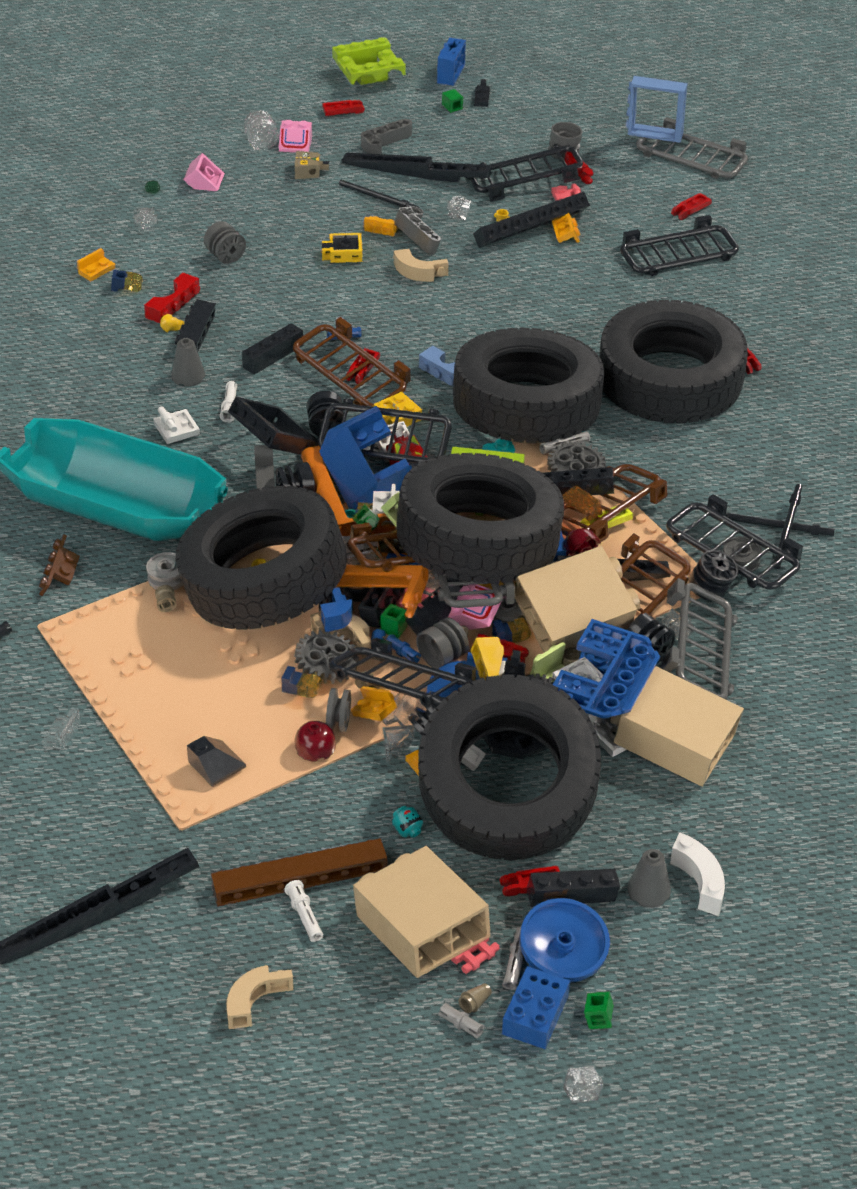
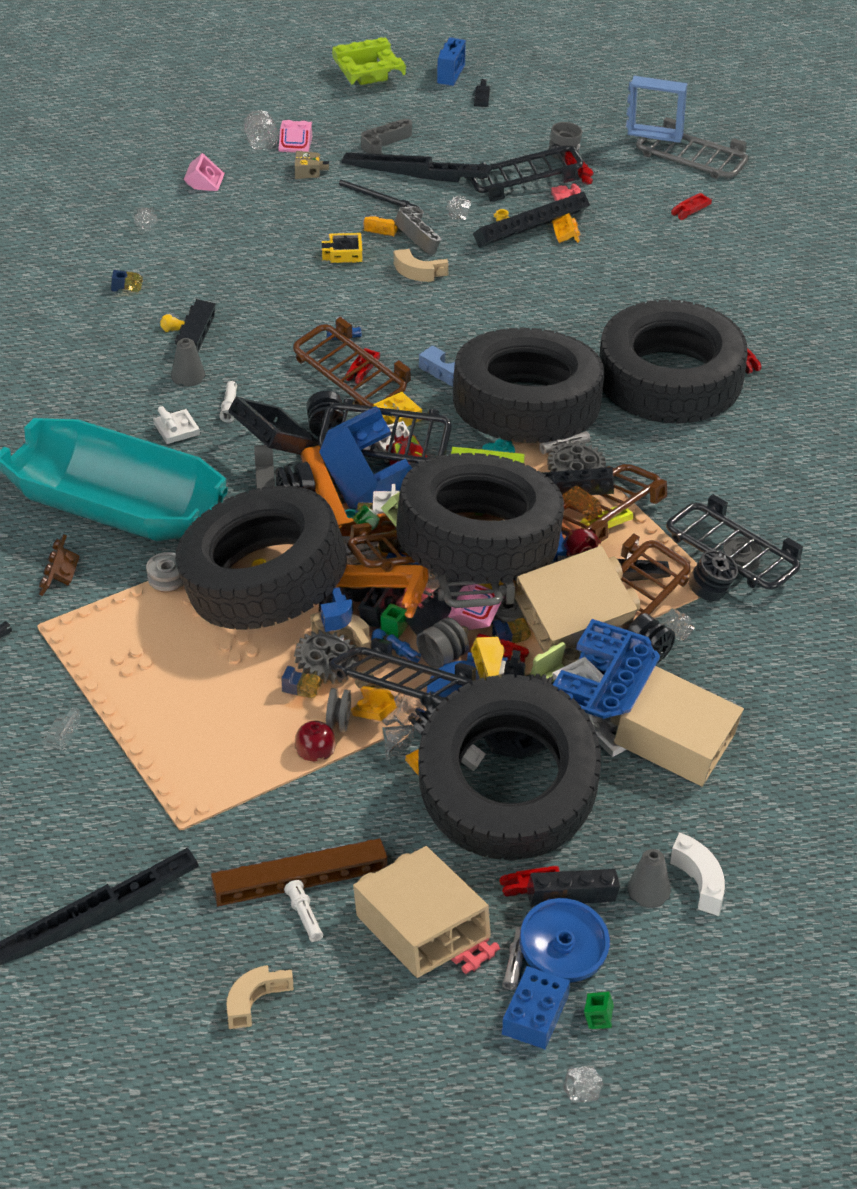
(94, 265): light orange bracket -> none
(152, 187): clear green plate -> none
(165, 598): dark tan wheel -> none
(185, 288): red arch -> none
(213, 759): black slope -> none
(224, 242): dark grey wheel -> none
(271, 349): black brick -> none
(343, 107): red hinge -> none
(407, 821): teal head -> none
(452, 100): green brick -> none
(461, 1020): light grey pin -> none
(472, 999): dark tan cone -> none
(676, 656): dark grey bar -> none
(702, 225): black bar -> none
(794, 501): black bar -> none
(814, 529): black bar -> none

